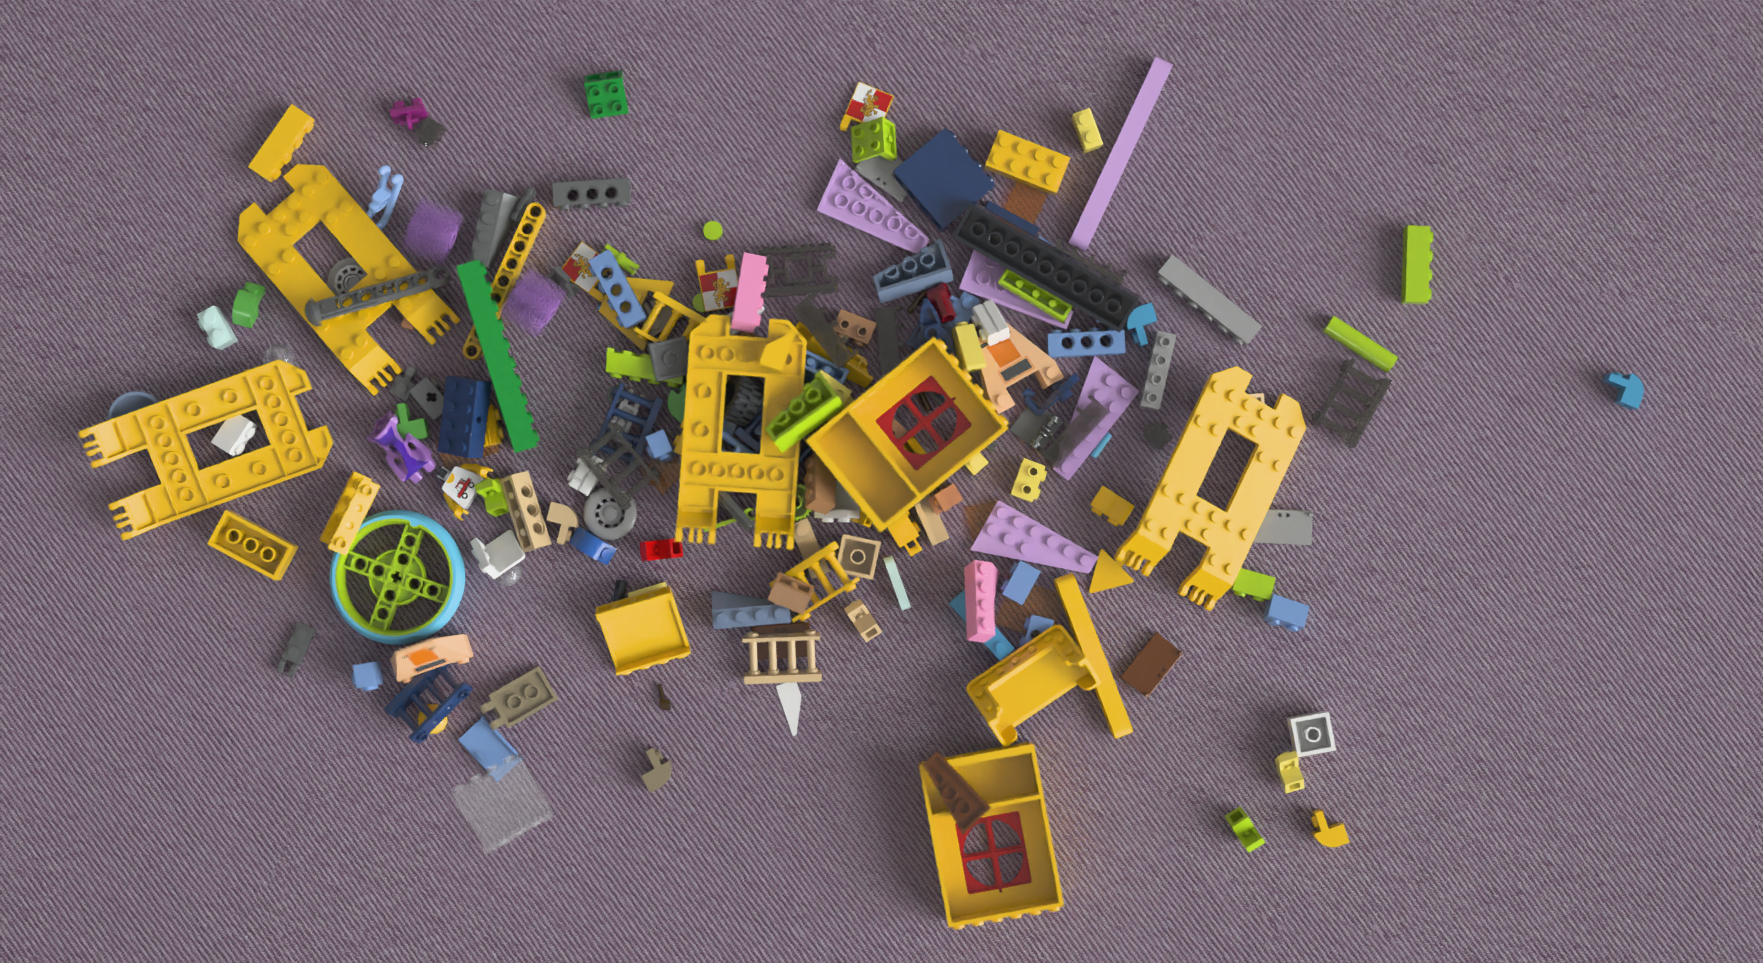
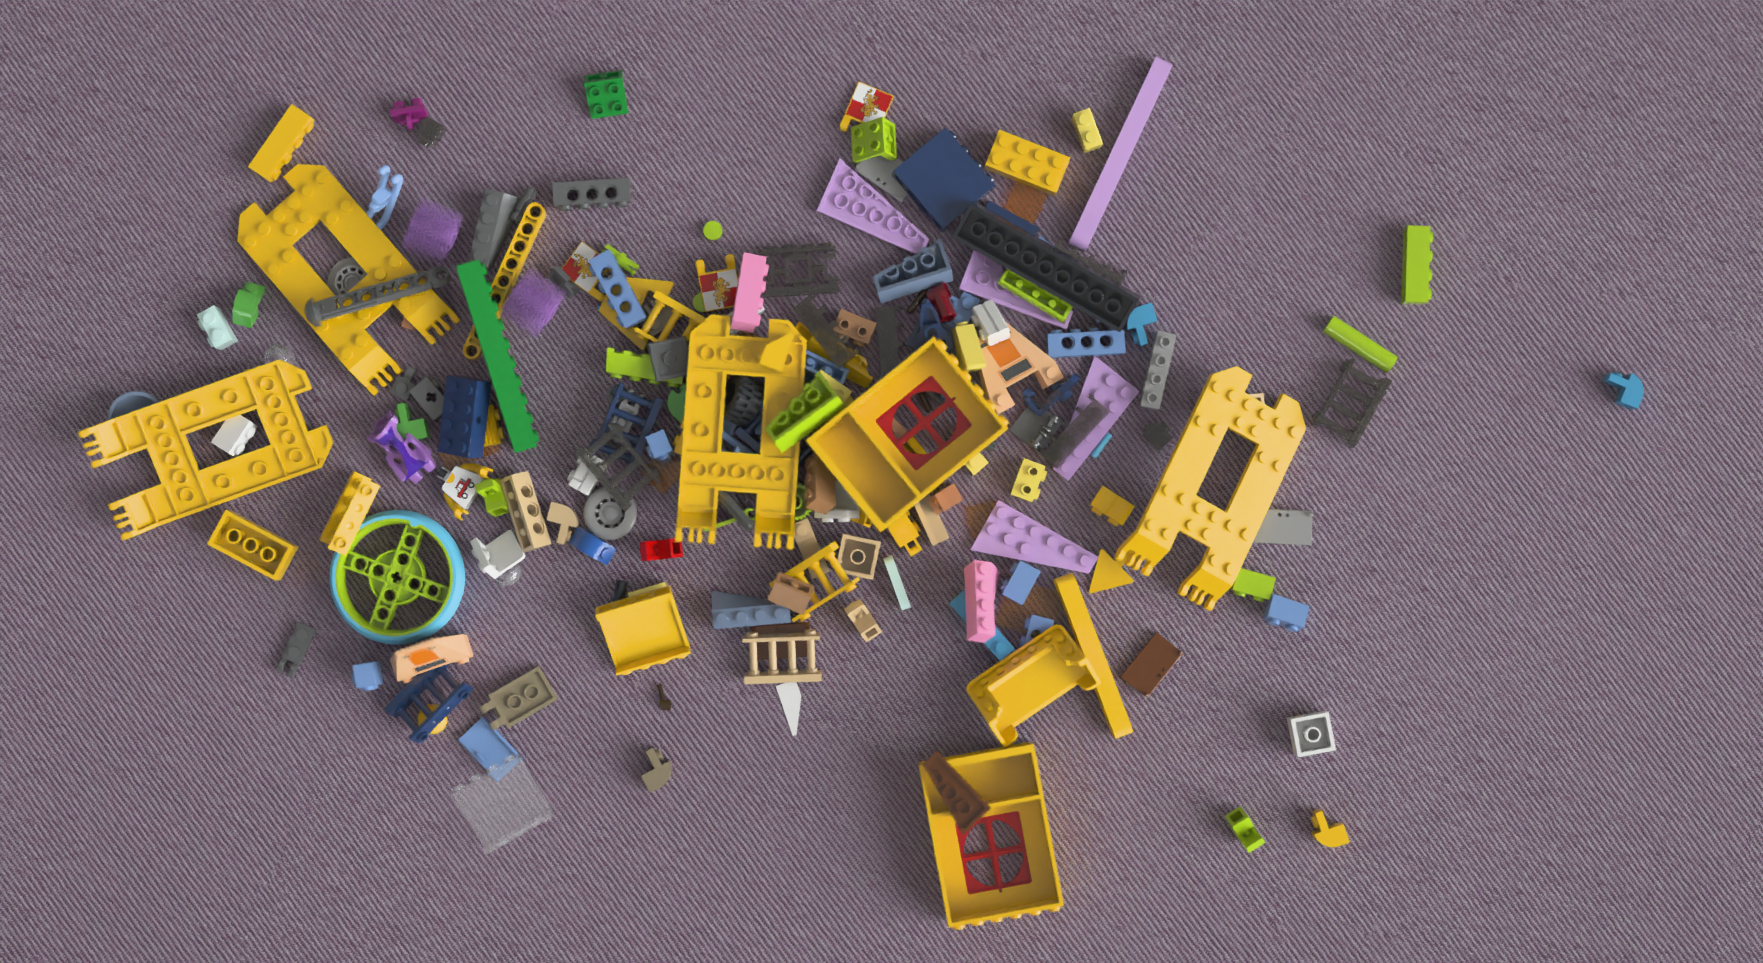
(1208, 300): light grey brick -> none
(1289, 771): light yellow brick -> none

